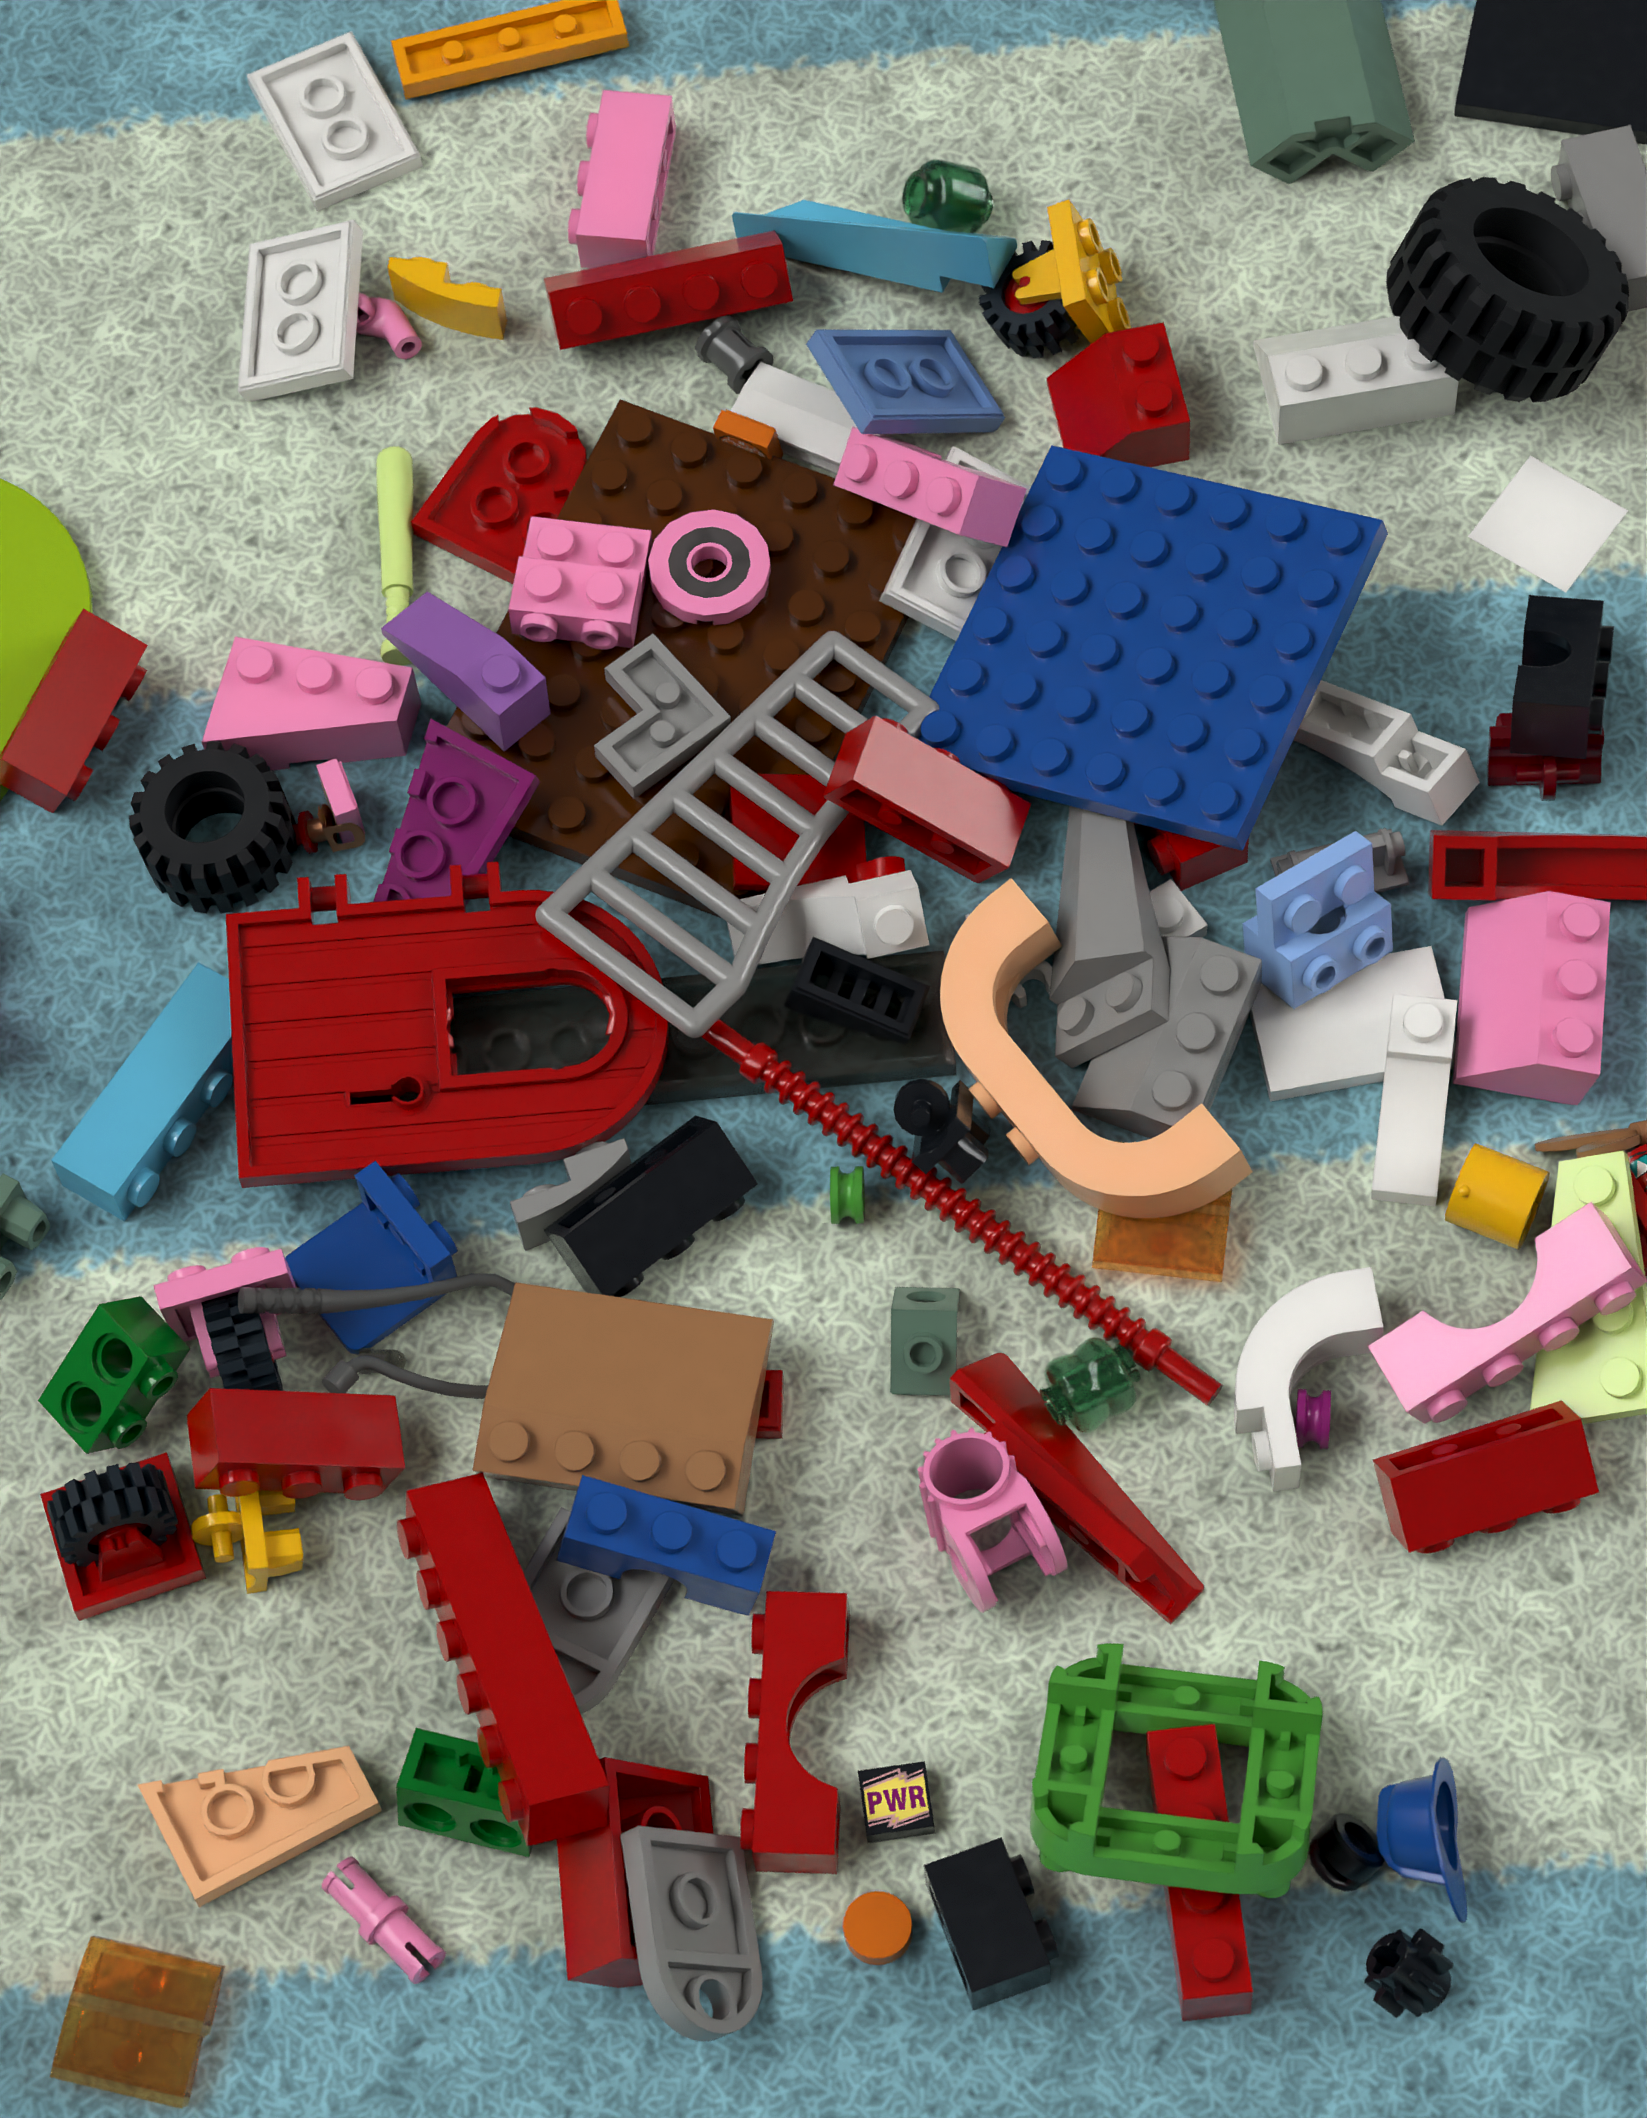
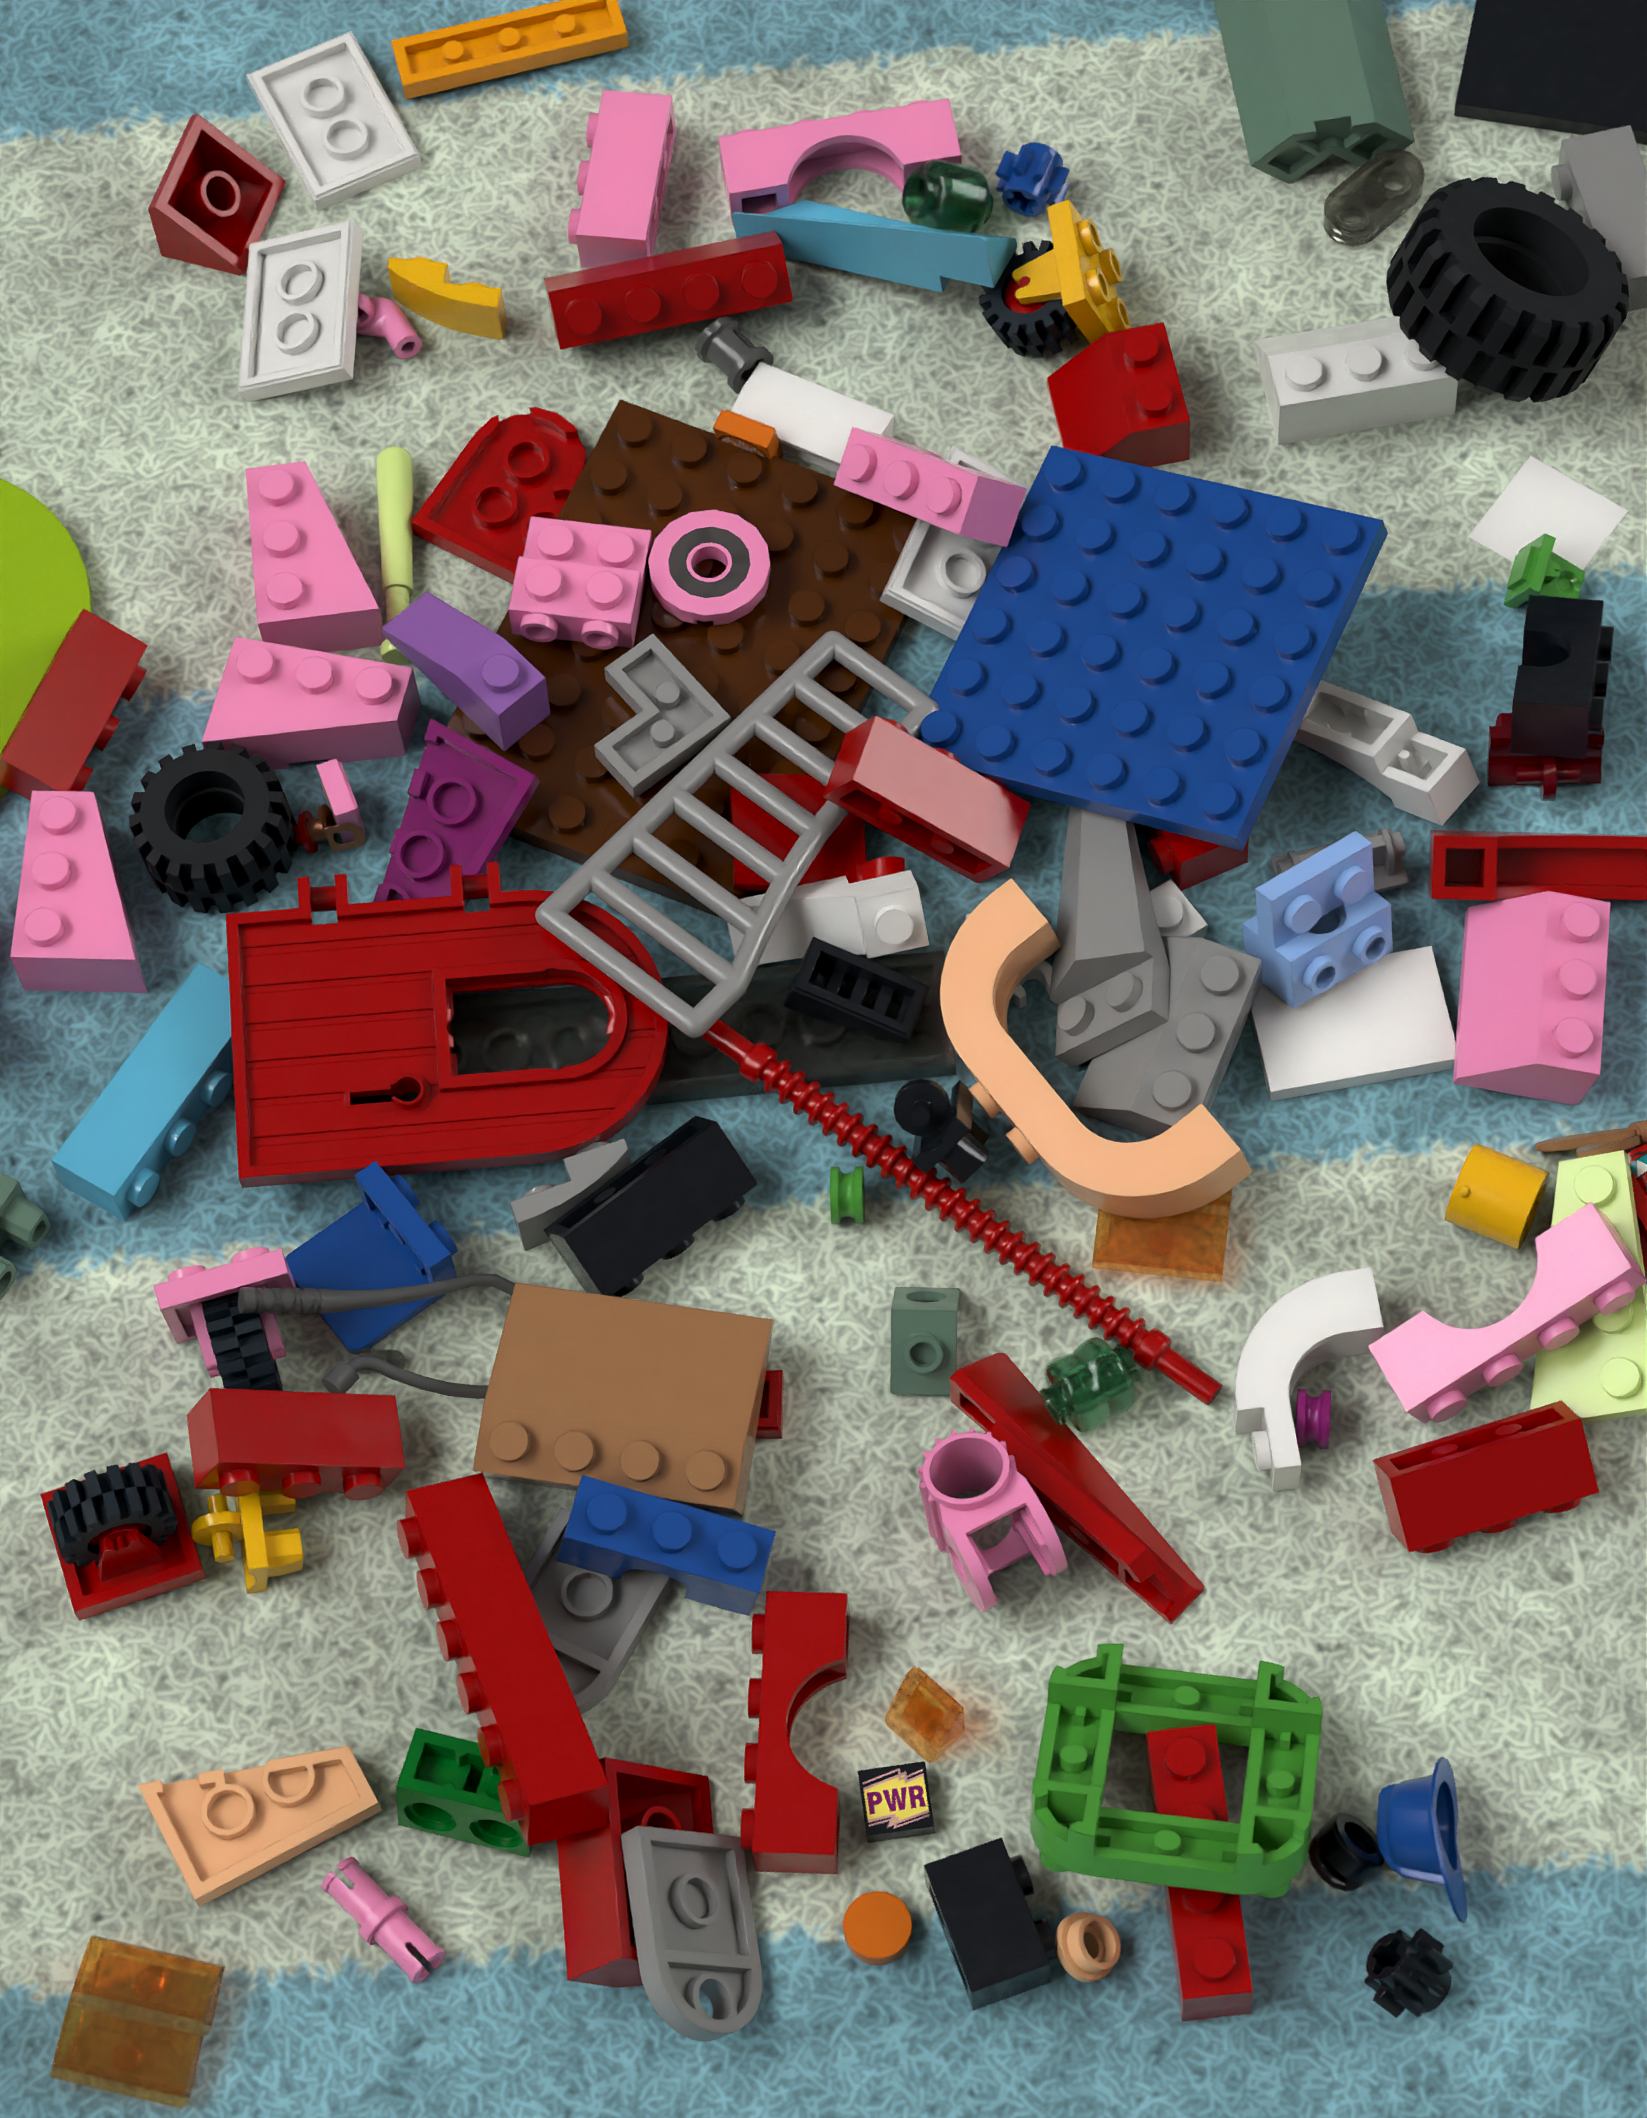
(71, 902): none -> bright pink wedge
(114, 1375): green brick -> none
(212, 200): none -> red slope
(302, 567): none -> bright pink wedge
(774, 164): none -> bright pink arch
(905, 381): medium blue tile -> none
(925, 1715): none -> clear orange slope
(1032, 179): none -> blue gear
(1087, 1946): none -> light nougat plate
(1367, 198): none -> clear smoke plate
(1414, 1099): white slope -> none
(1542, 574): none -> bright green brick

